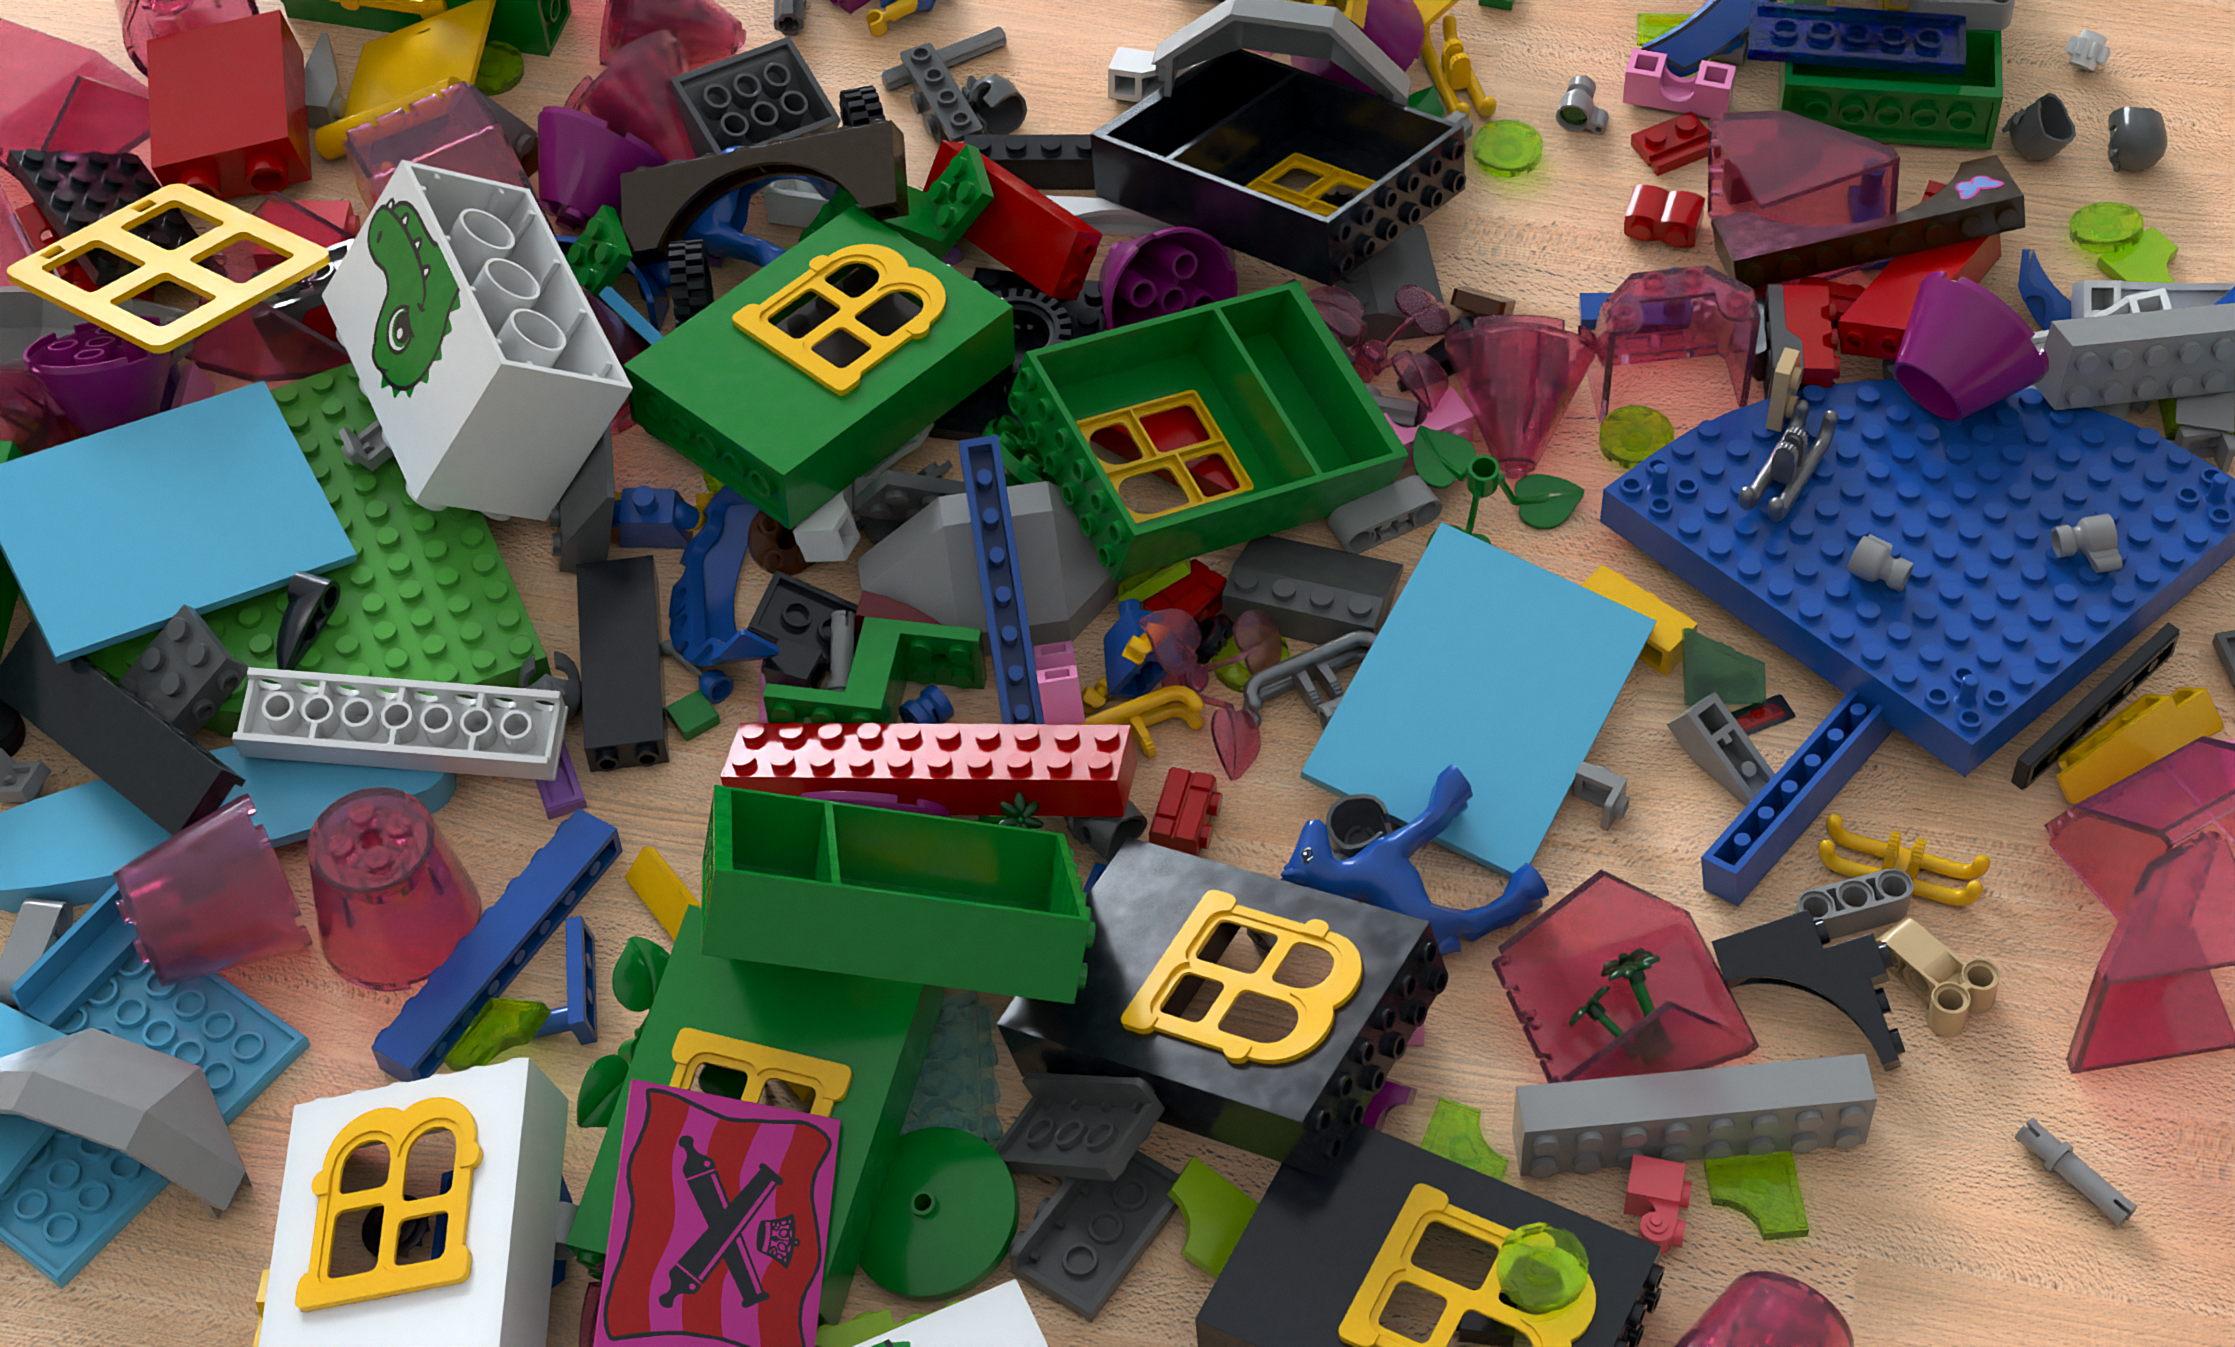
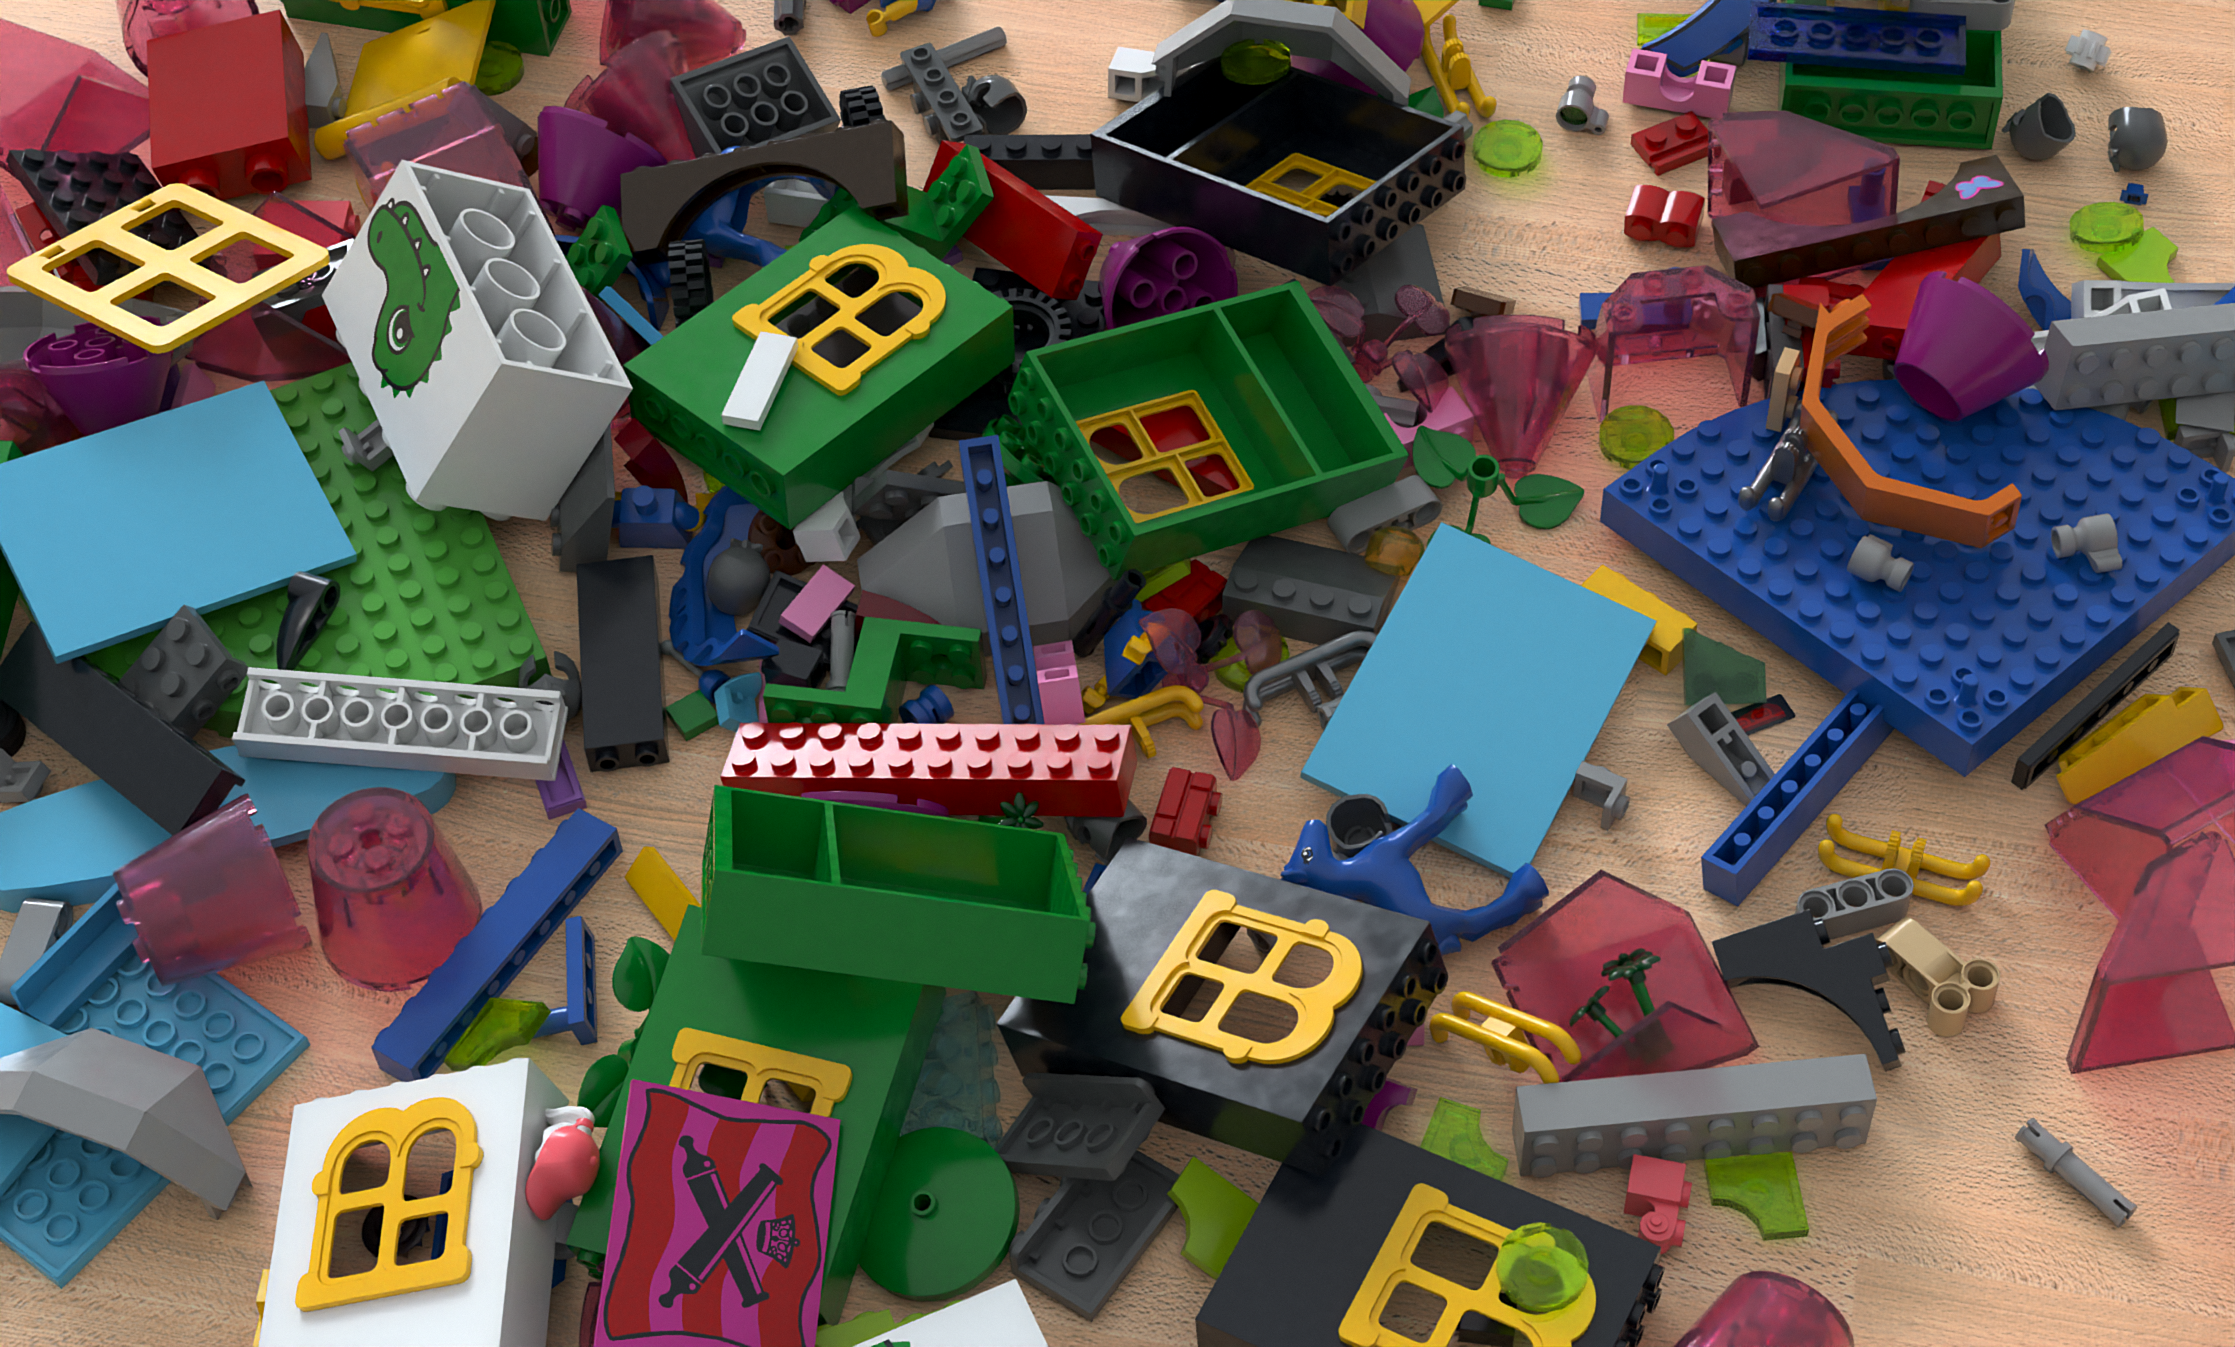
(564, 1162): none -> coral hair
(649, 459): none -> dark red slope
(737, 700): none -> medium azure plate
(738, 578): none -> dark grey helmet
(760, 381): none -> white tile
(815, 603): none -> bright pink tile
(1113, 605): none -> black pin
(1255, 63): none -> clear neon green tile
(1394, 550): none -> clear yellow hair
(1503, 1034): none -> yellow piece
(1796, 311): none -> reddish brown piece
(1870, 494): none -> orange panel
(2134, 194): none -> blue piece

